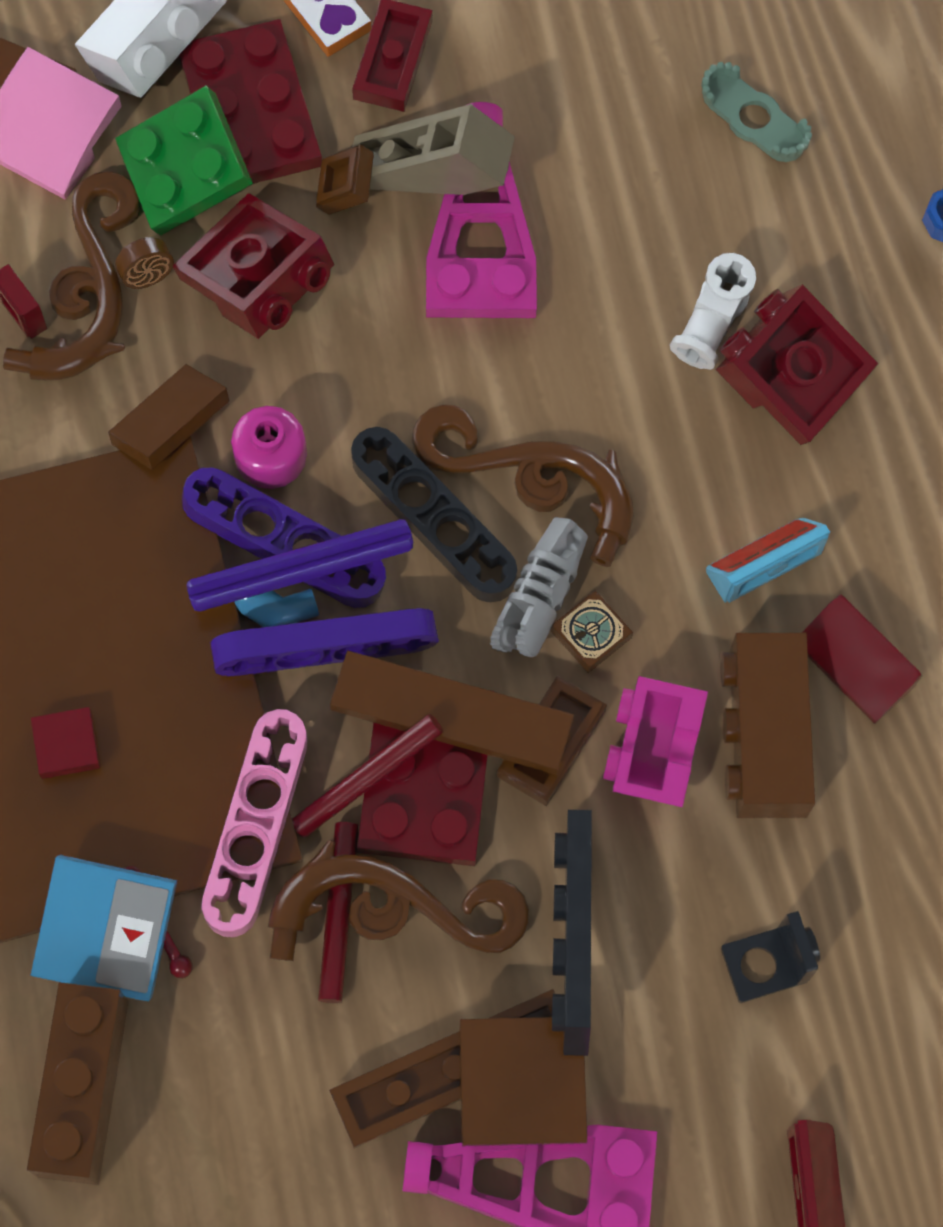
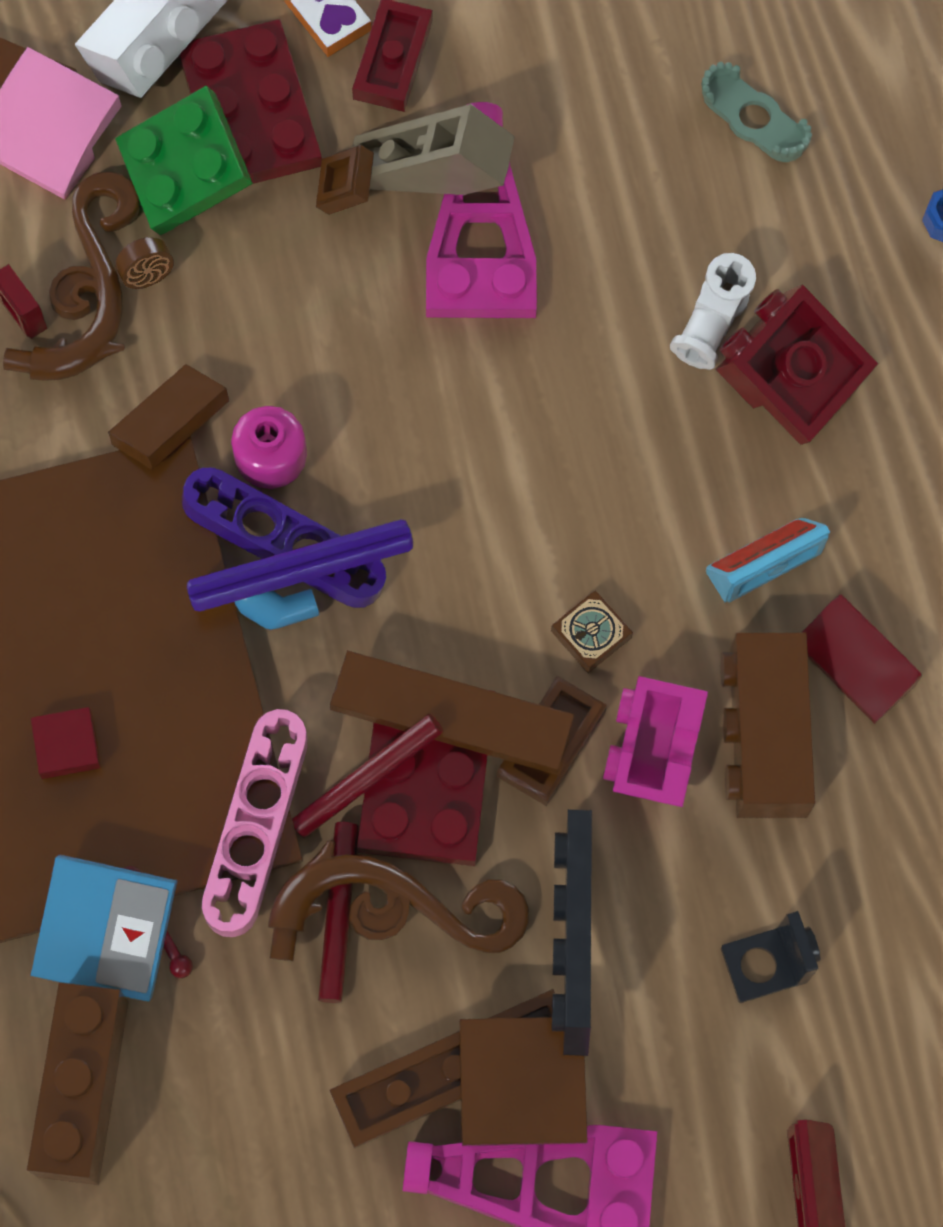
(256, 265): dark red plate -> none
(323, 641): dark purple beam -> none
(439, 509): black beam -> none
(532, 457): reddish brown plant -> none
(540, 589): light grey hinge -> none

